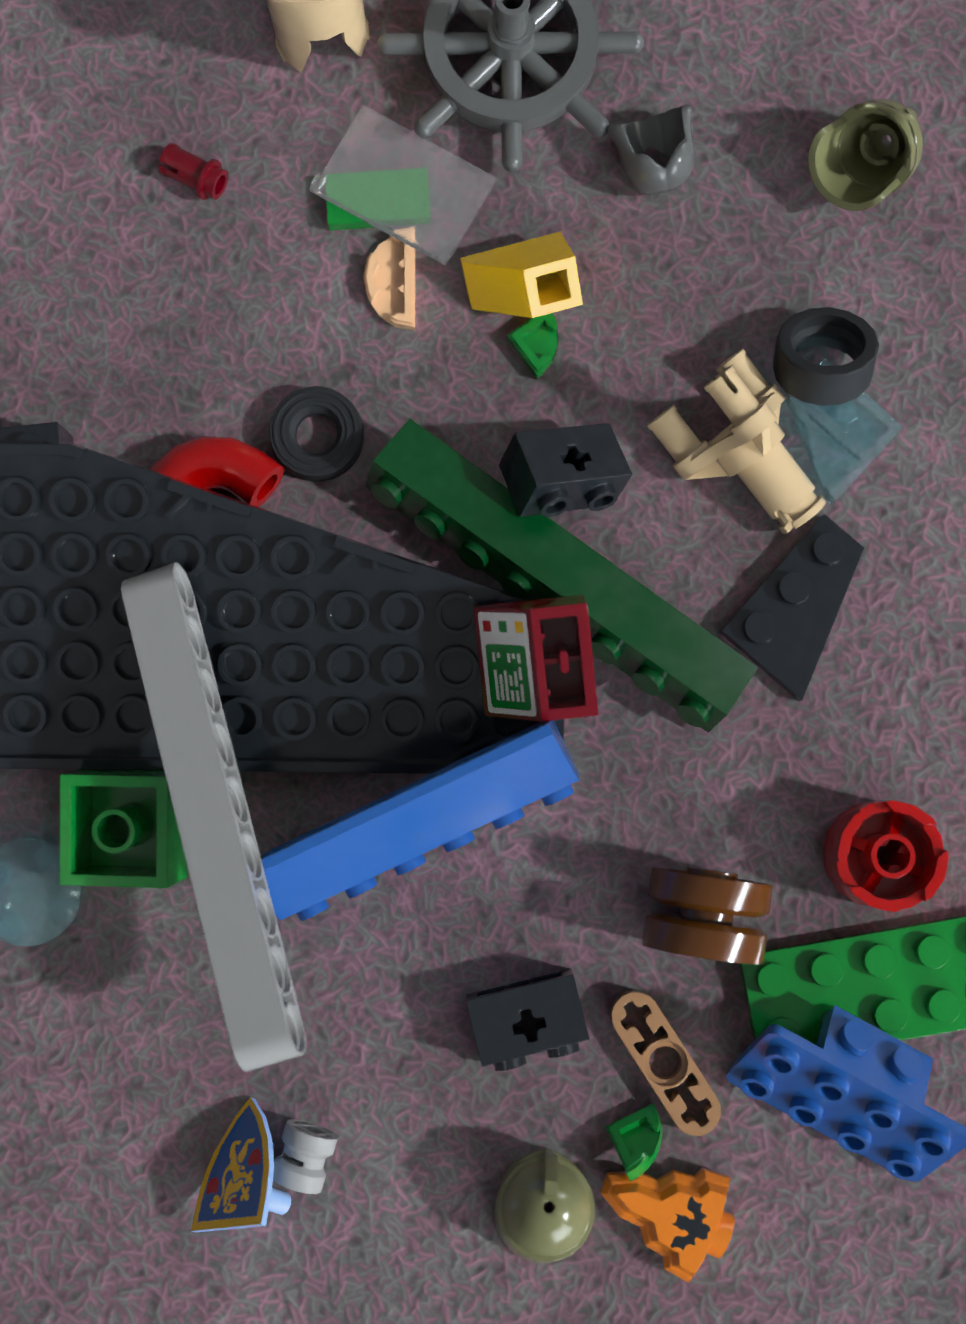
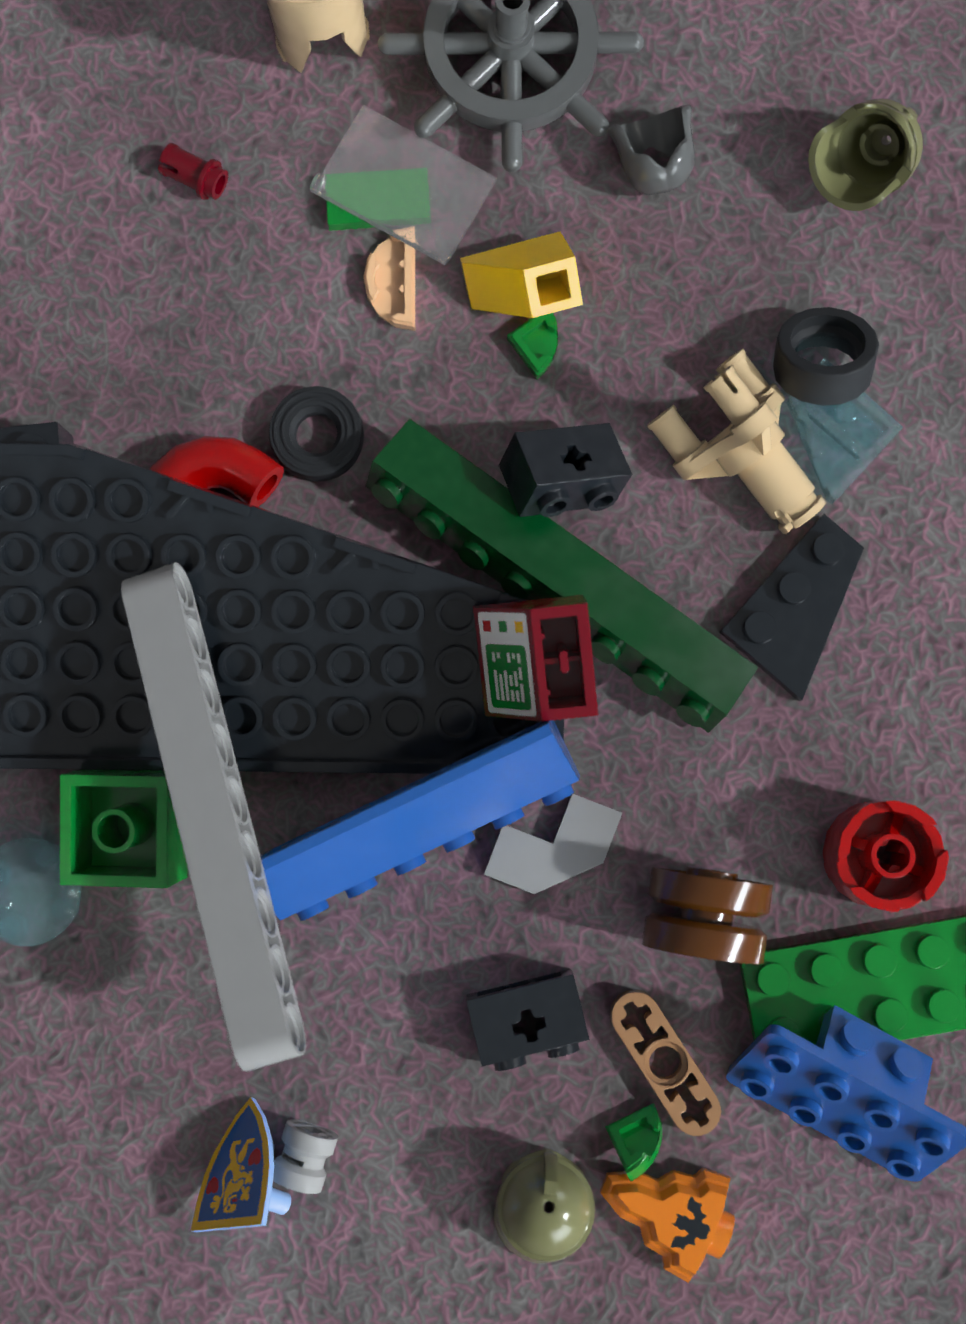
(577, 847): none -> light grey tile

